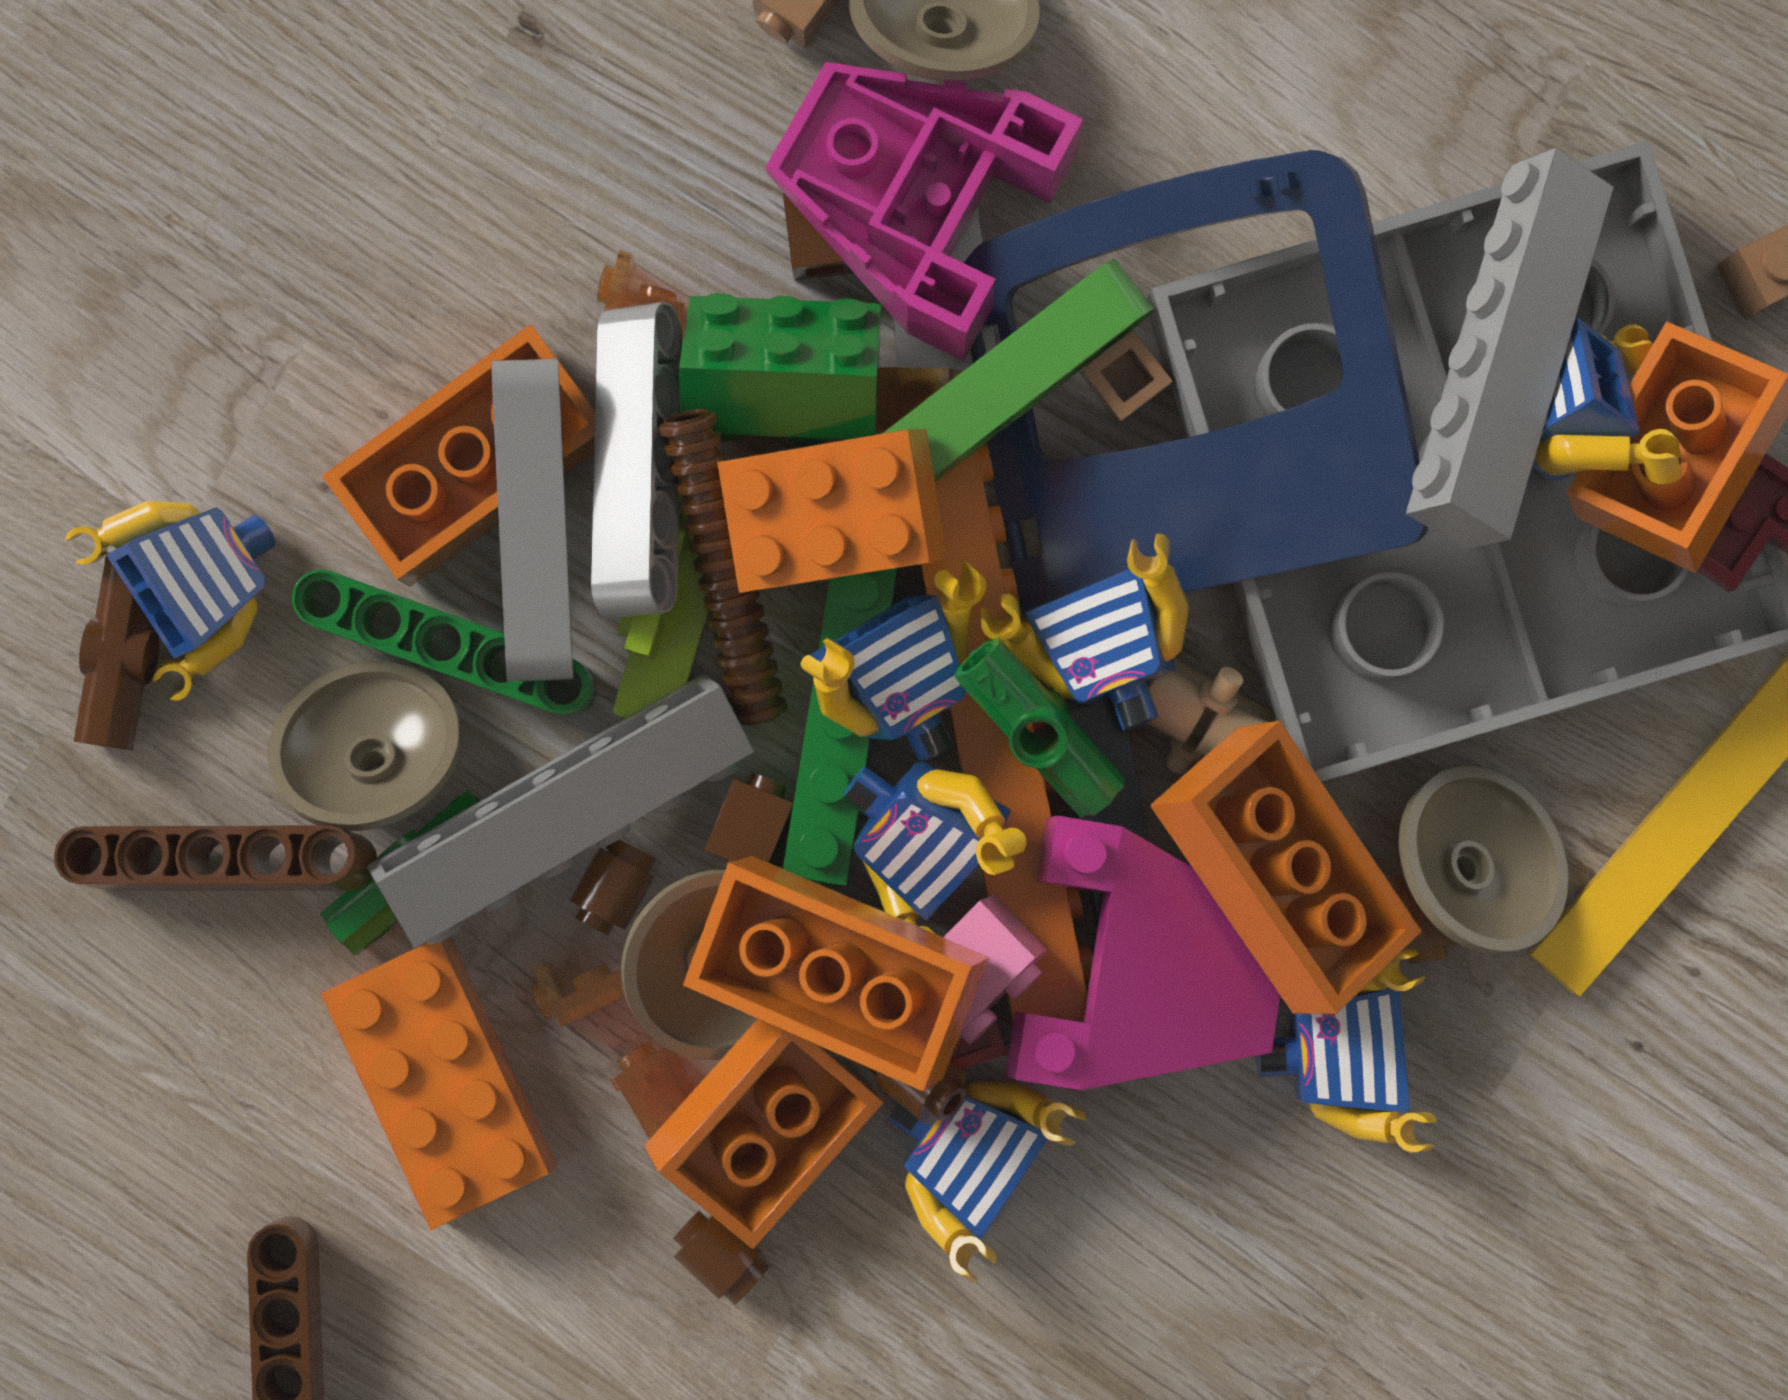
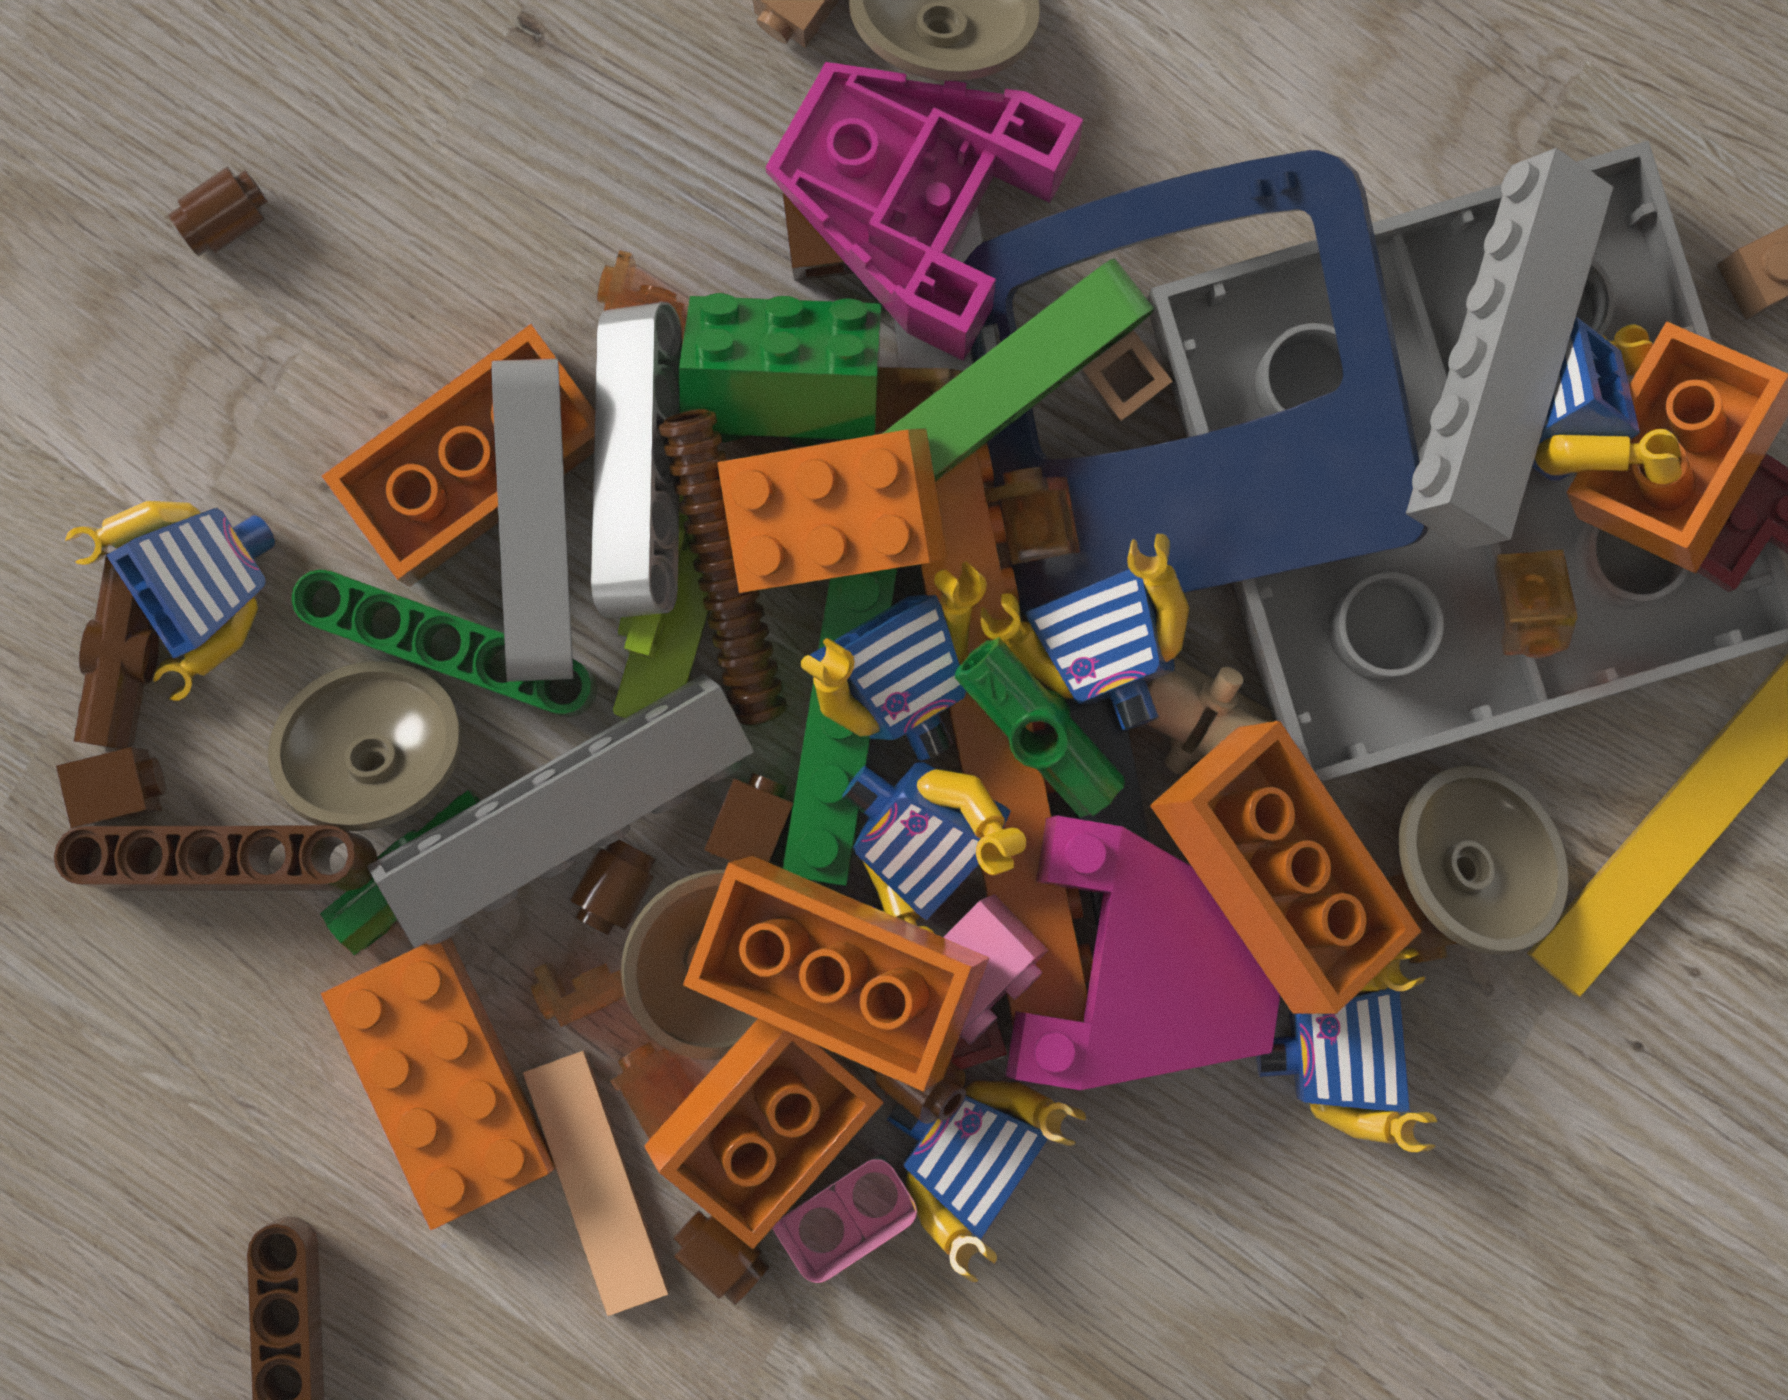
(111, 787): none -> reddish brown brick
(219, 211): none -> reddish brown brick
(596, 1182): none -> light nougat tile
(876, 1231): none -> bright pink piece
(1036, 515): none -> clear orange bracket
(1535, 603): none -> clear orange bracket

